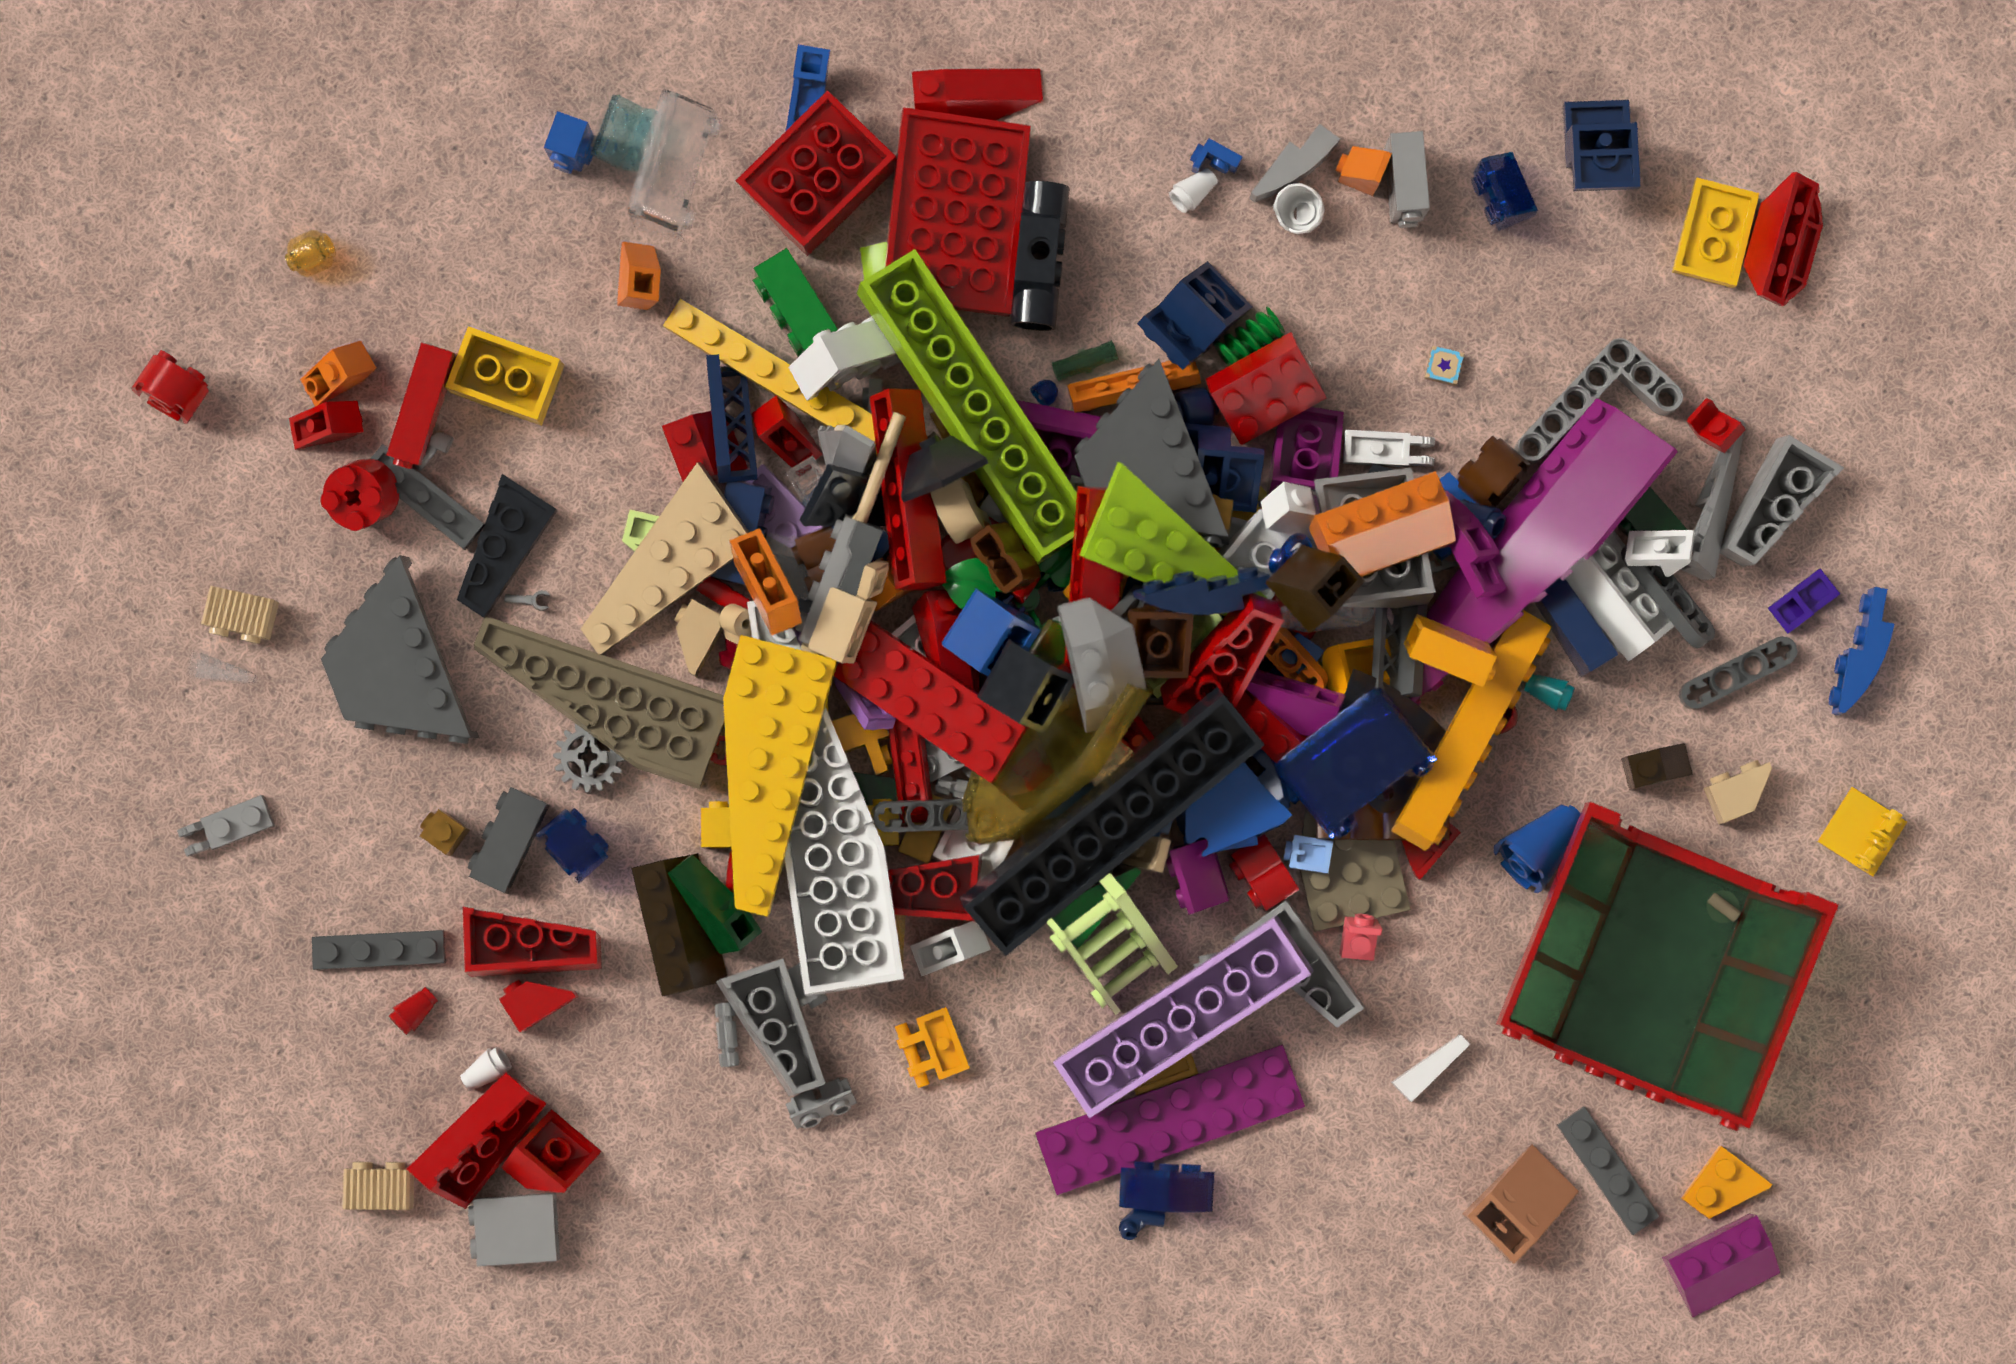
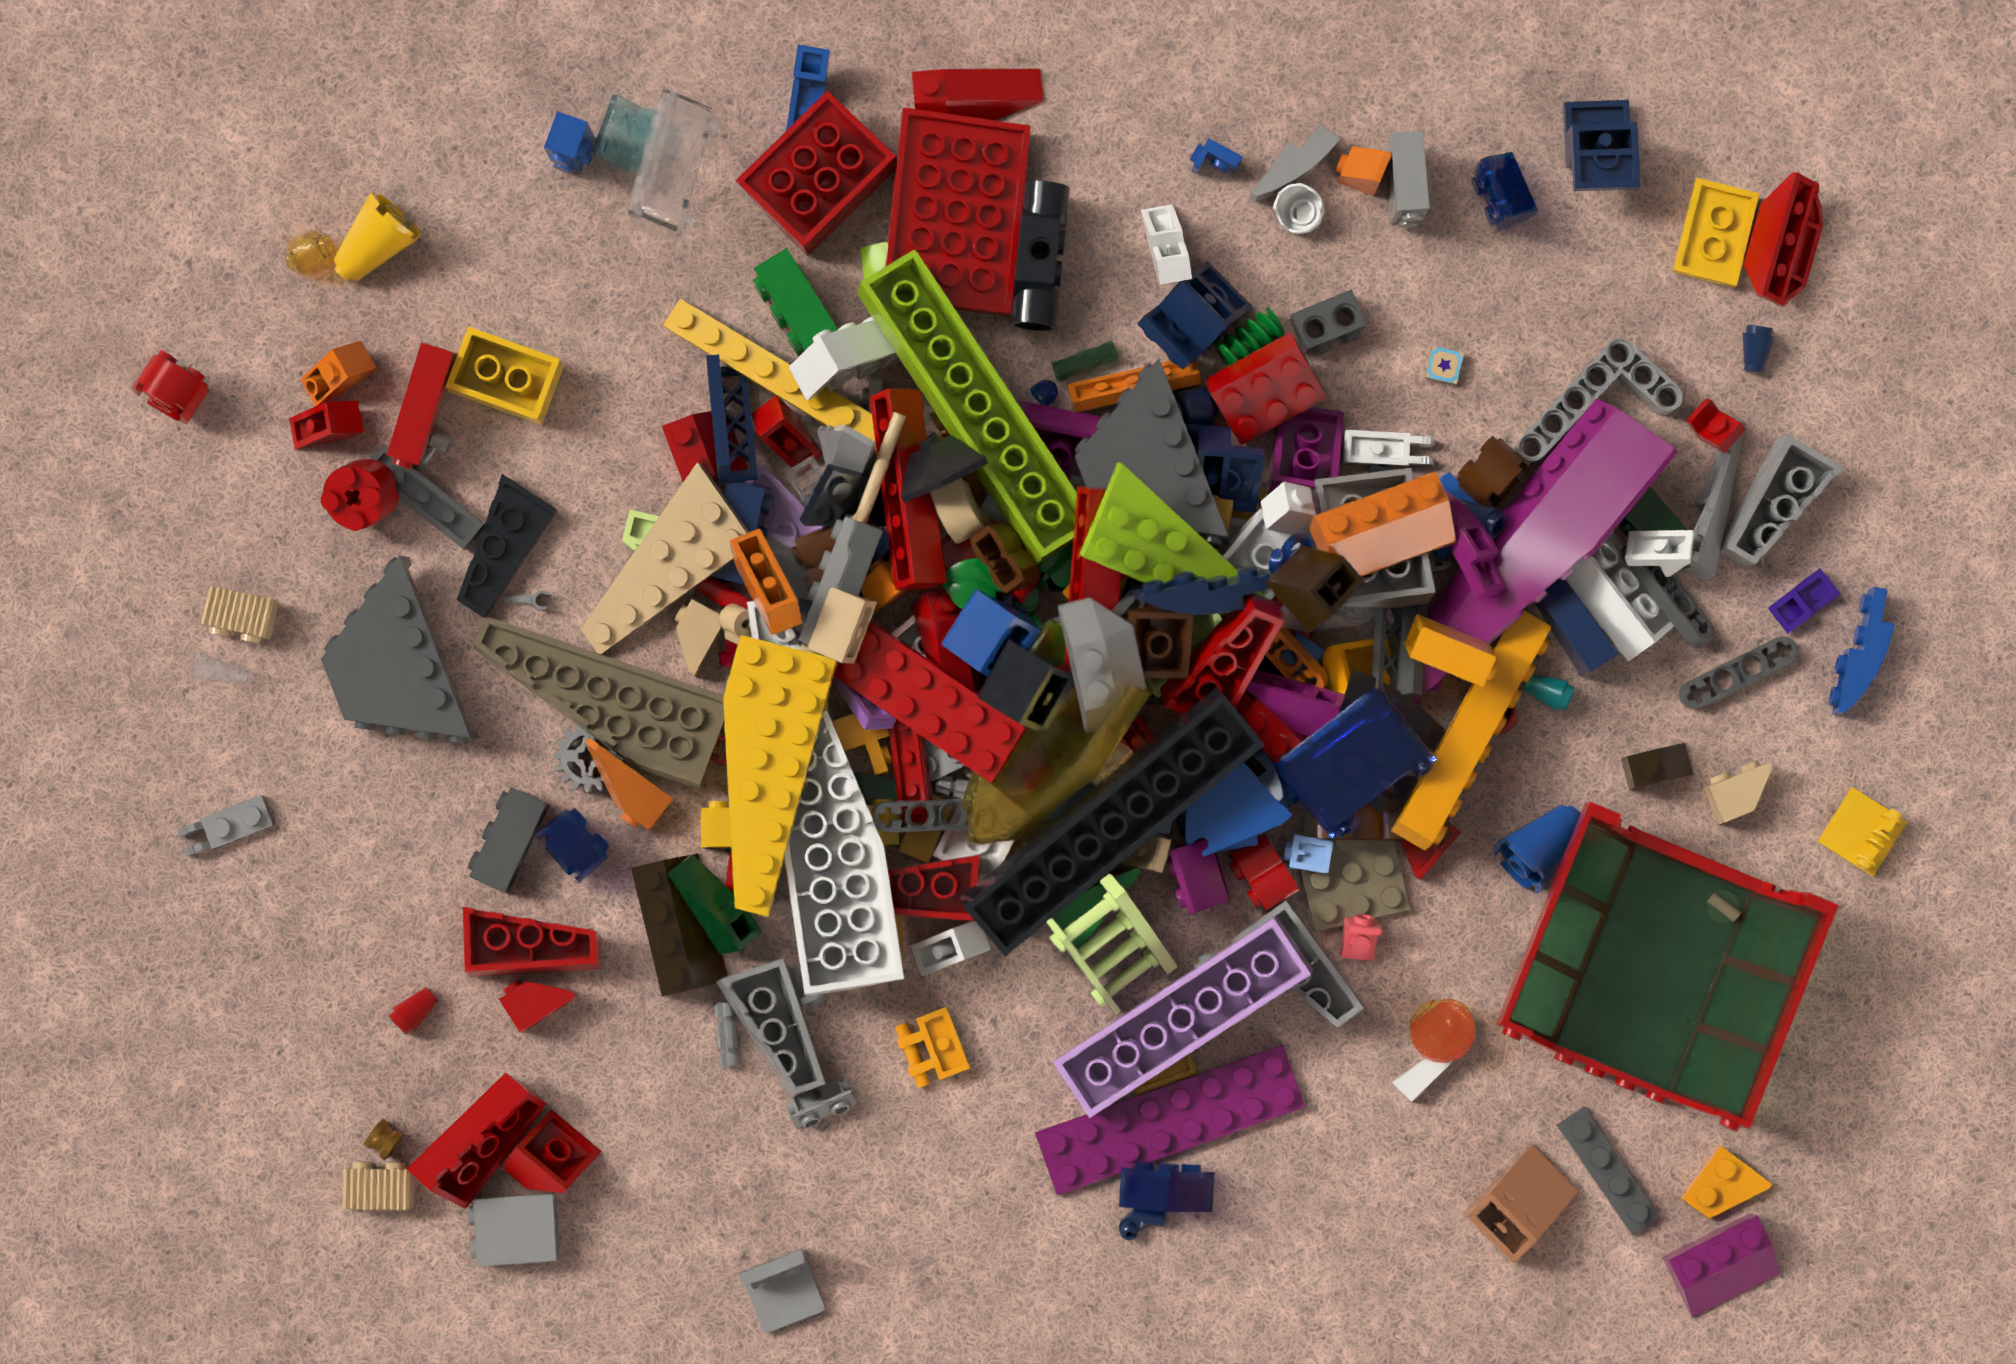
(374, 238): none -> yellow cone
(378, 949): dark grey plate -> none
(383, 1139): none -> pearl gold wheel
(443, 831): pearl gold brick -> none
(486, 1069): white cone -> none
(629, 790): none -> orange slope
(638, 276): orange slope -> none
(782, 1290): none -> light grey bracket
(873, 579): tan tile -> none
(1166, 244): none -> white slope
(1192, 190): white cone -> none
(1324, 315): none -> dark grey brick
(1442, 1030): none -> tile
(1756, 347): none -> dark blue cone

